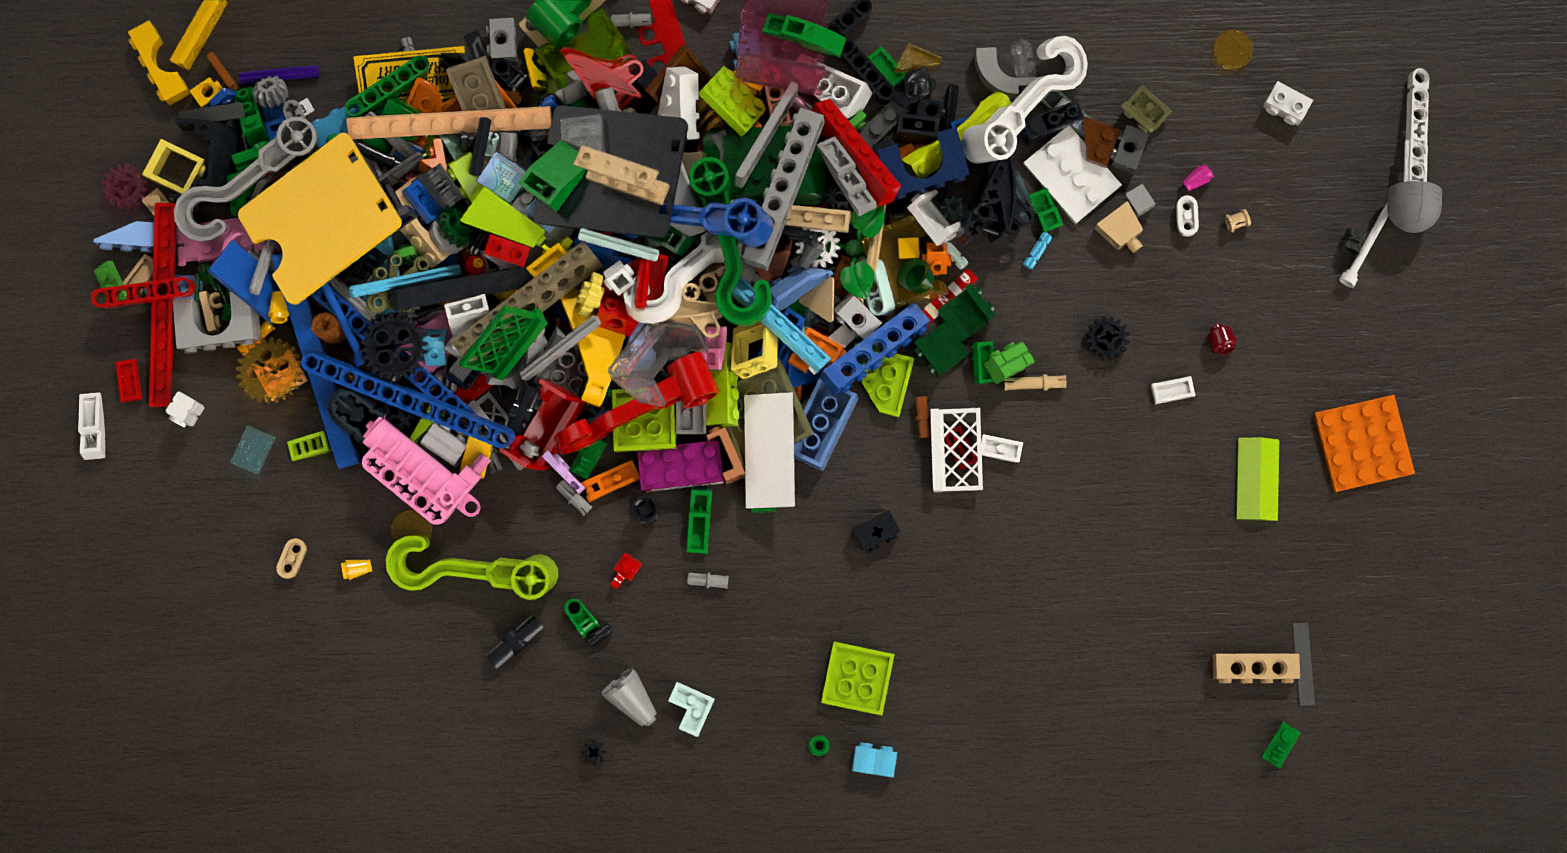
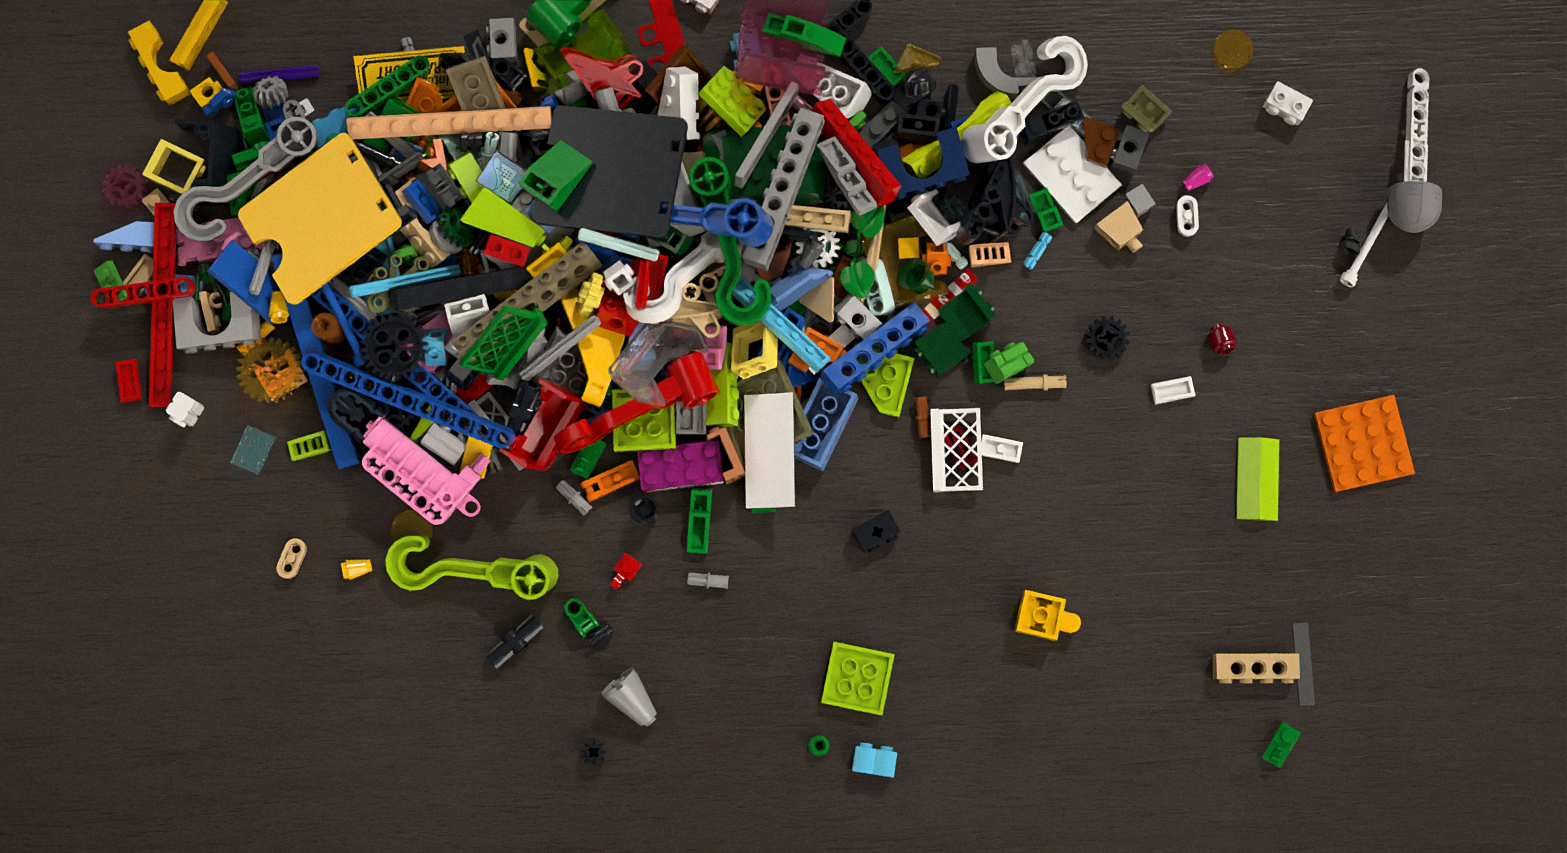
(91, 426): white slope -> none
(215, 113): dark grey sticker -> none
(475, 265): red tile -> none
(480, 146): black axle -> none
(529, 449): light grey plate -> none
(562, 468): lavender wing -> none
(584, 131): clear wing -> none
(622, 175): tan fence -> none
(631, 20): light grey axle -> none
(697, 707): light aqua plate -> none
(981, 247): none -> light nougat slope
(1044, 616): none -> yellow brick
(1237, 220): tan bush -> none

